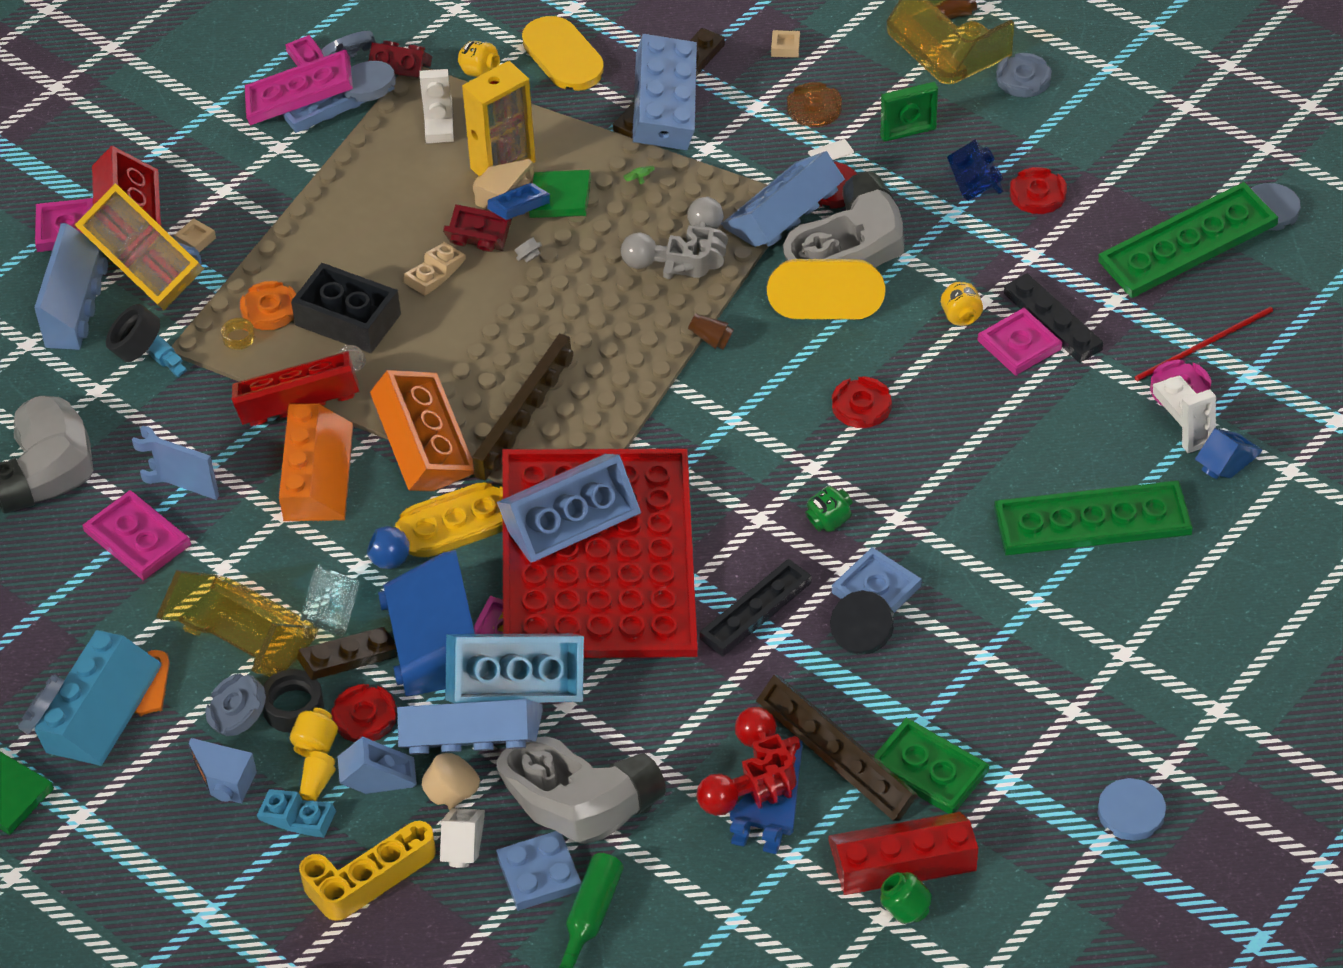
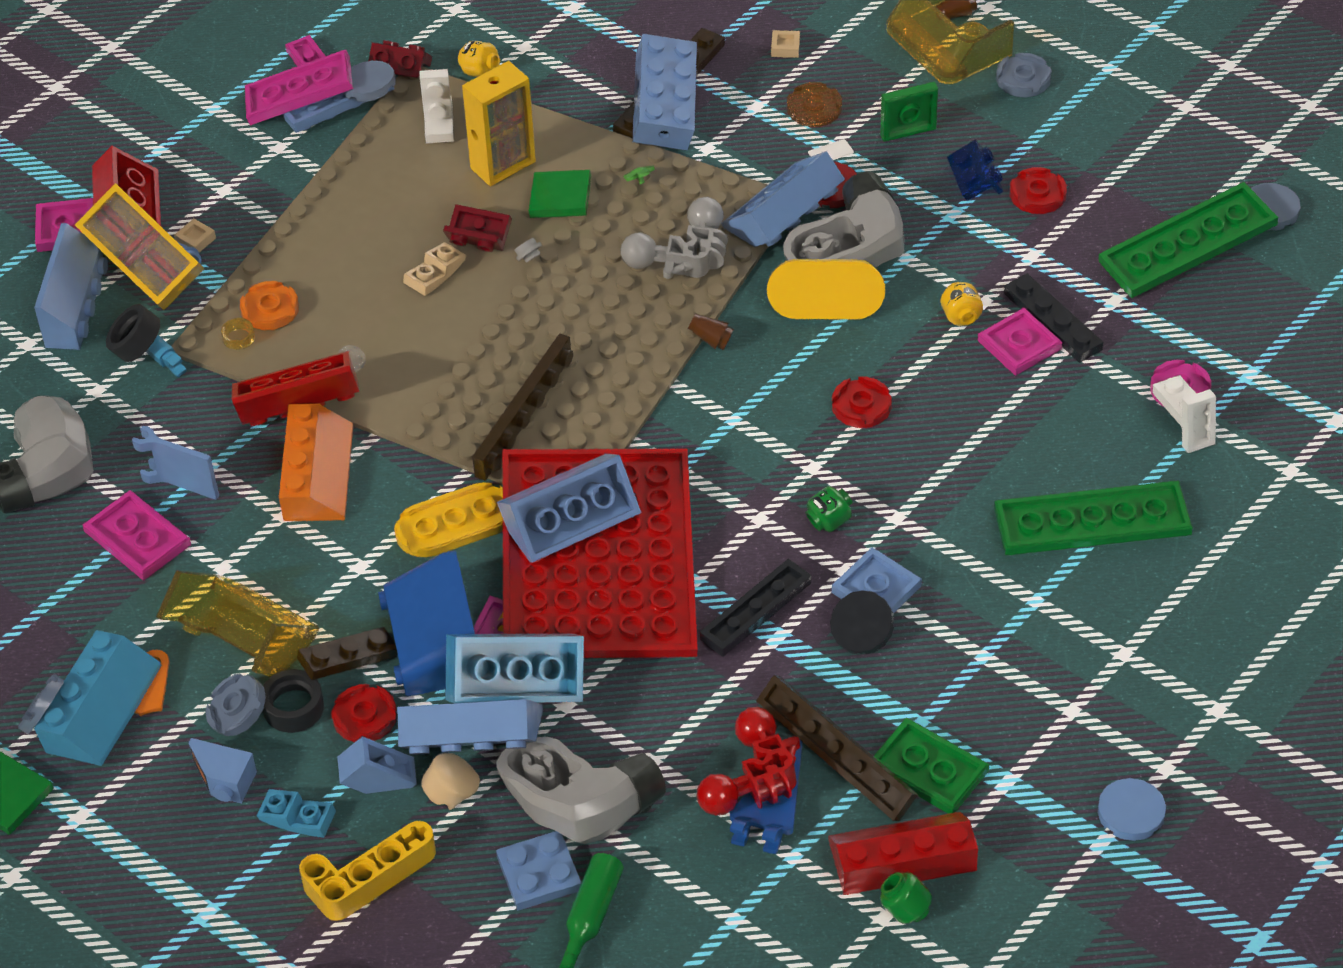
(313, 732): yellow head -> none
(316, 774): yellow cone -> none
(330, 601): clear light blue plate -> none
(346, 307): black brick -> none
(351, 43): sand blue tile -> none
(388, 547): blue piece -> none
(421, 429): orange slope -> none
(461, 836): white slope -> none
(502, 179): tan slope -> none
(518, 201): blue plate -> none
(562, 53): yellow tile -> none
(1208, 341): red axle -> none
(1226, 453): blue slope -> none

